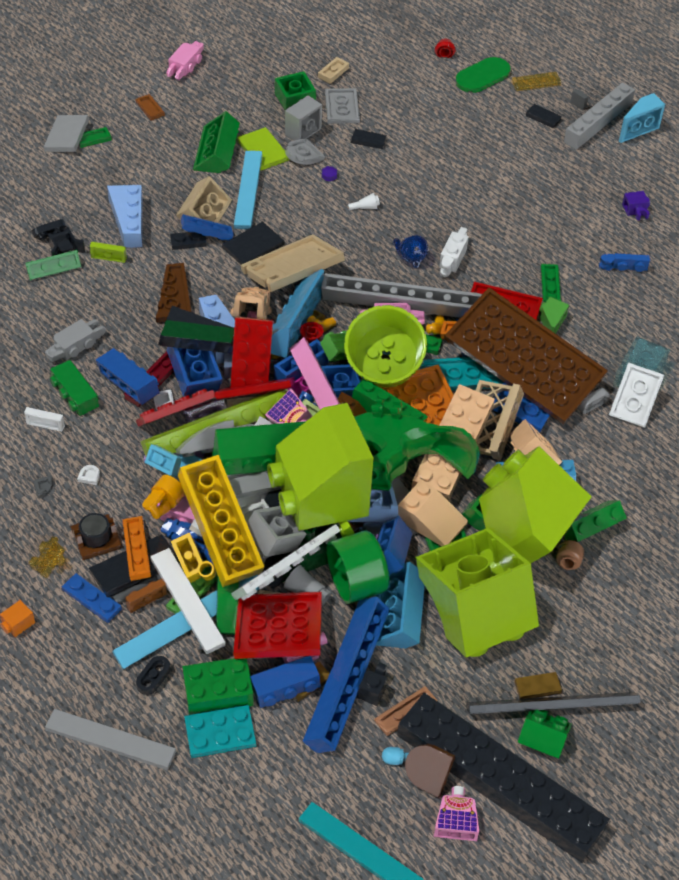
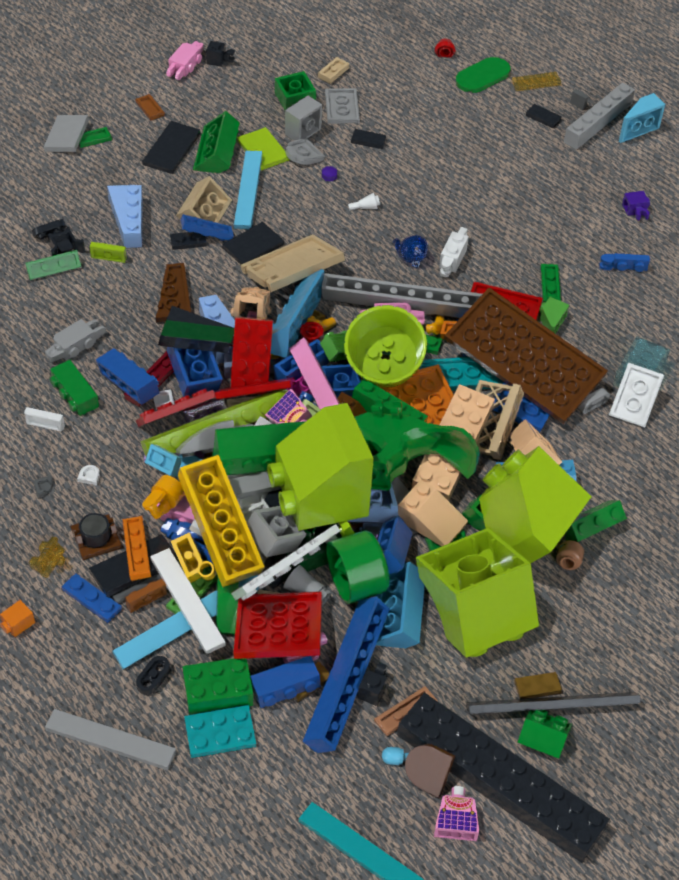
(171, 147): none -> black tile
(217, 54): none -> black brick

